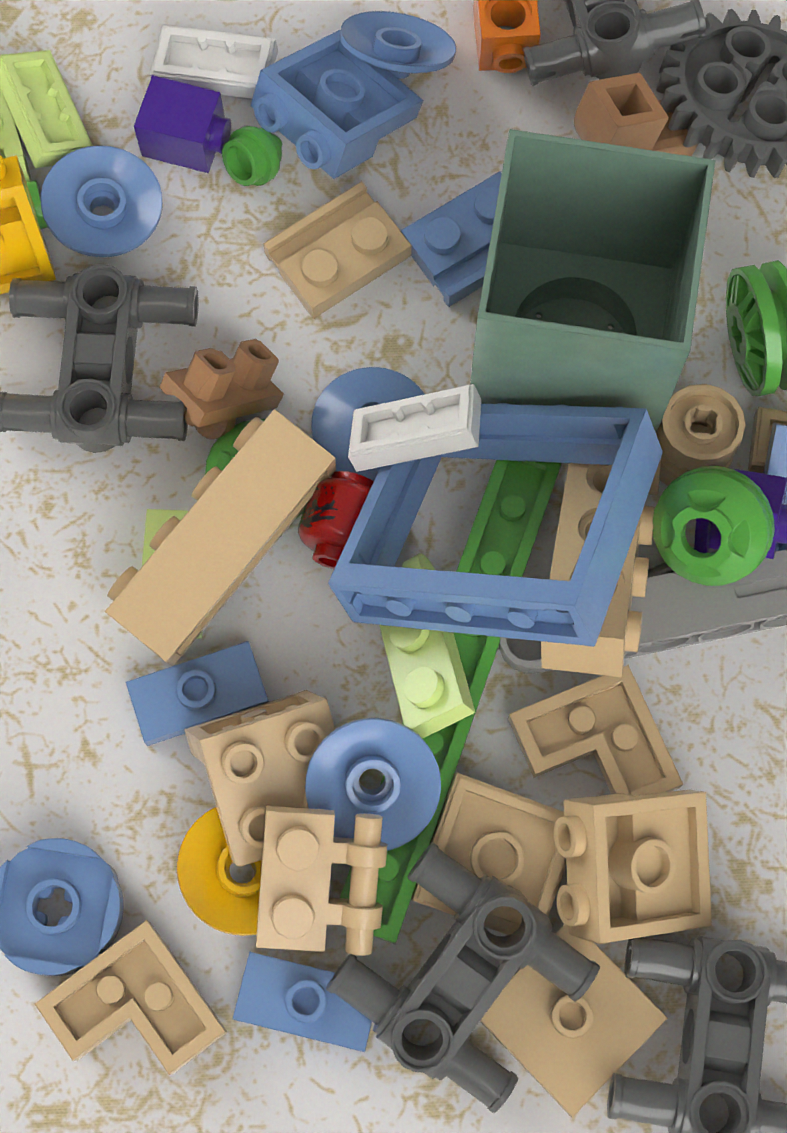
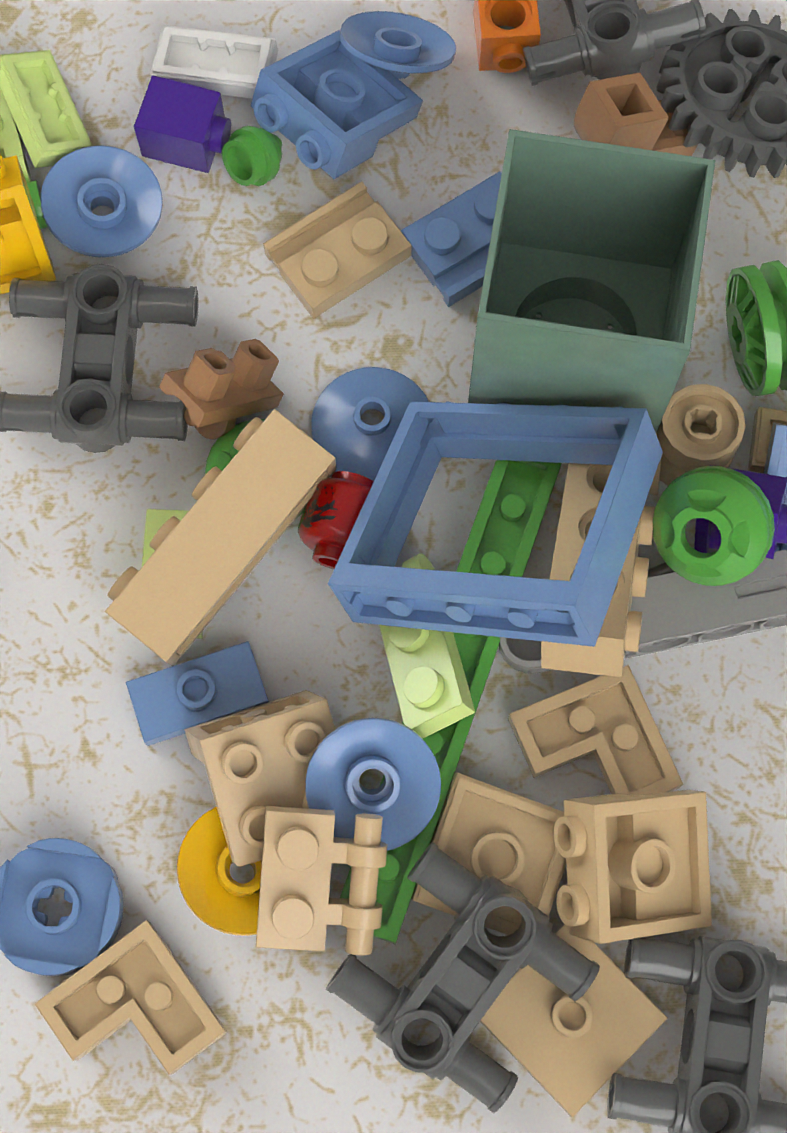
(296, 1002): medium blue plate -> none
(415, 428): white plate -> none

